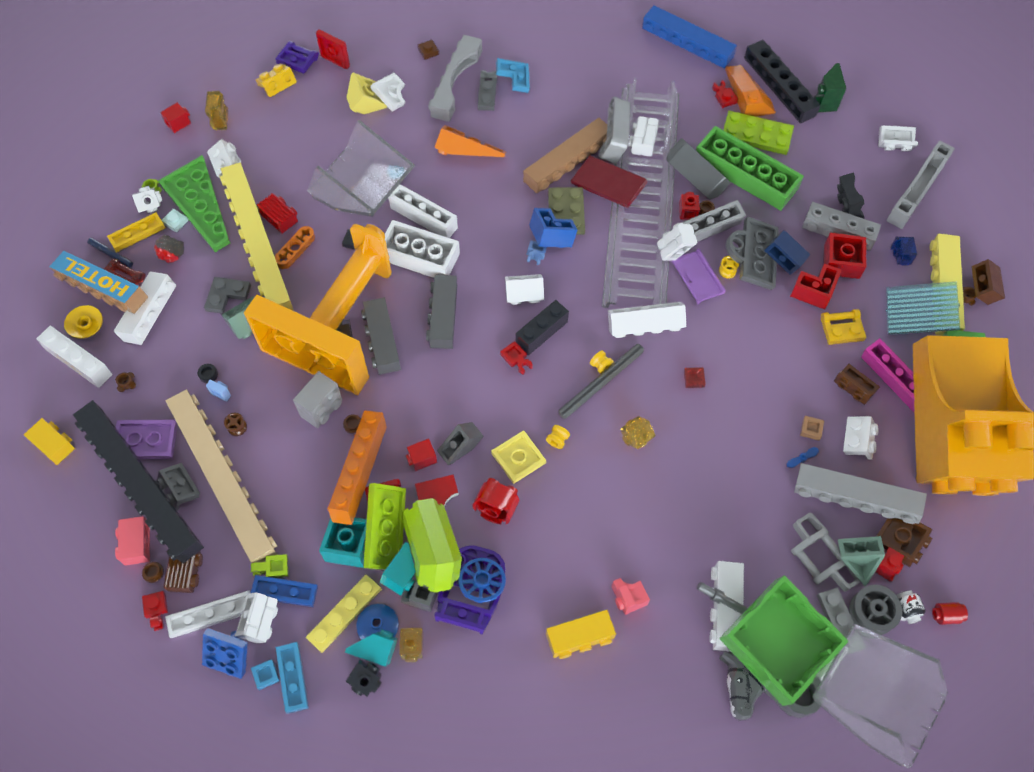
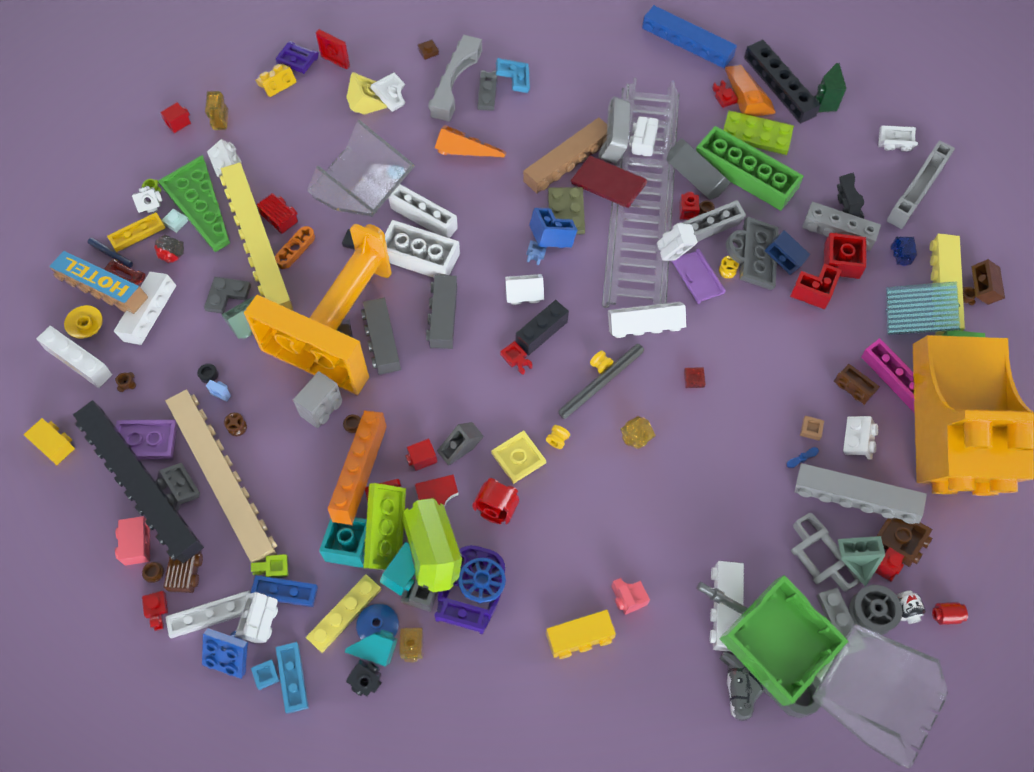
(845, 331): yellow plate -> none

